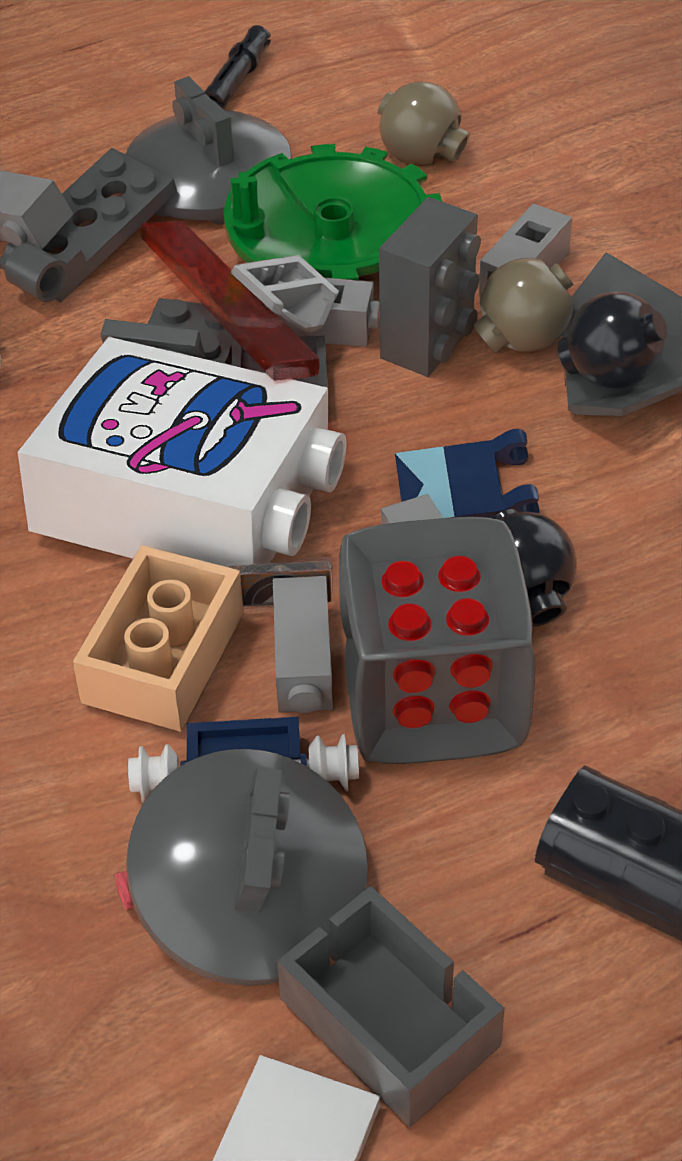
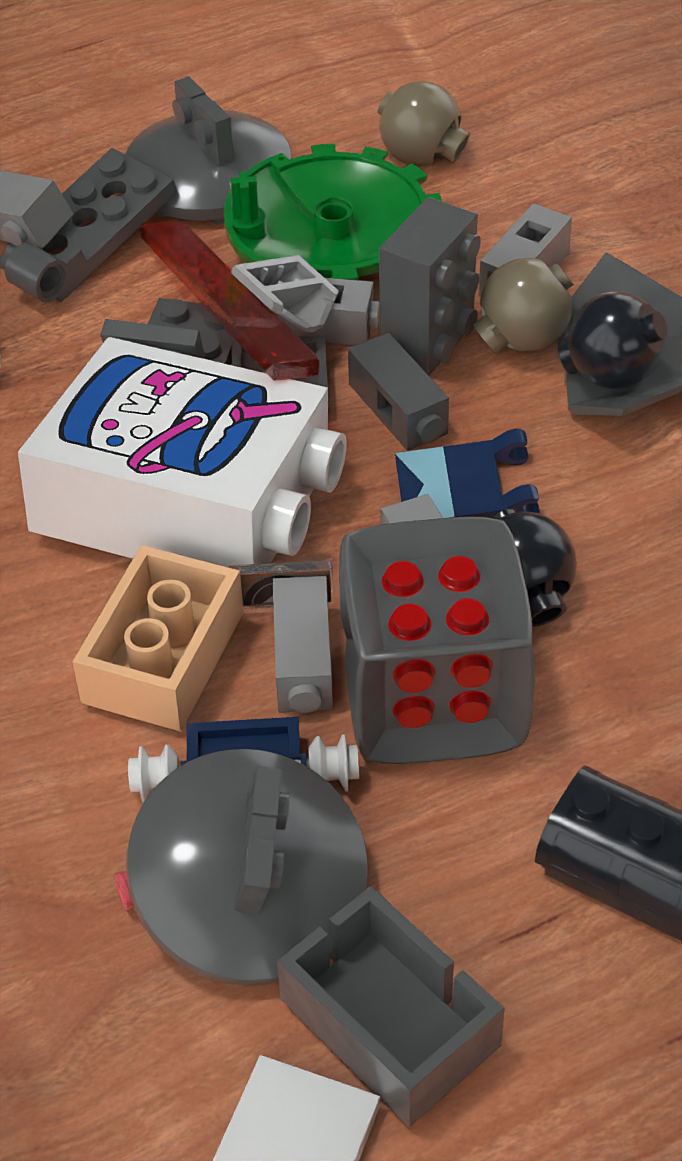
(243, 59): black pin -> none
(398, 391): none -> dark grey brick

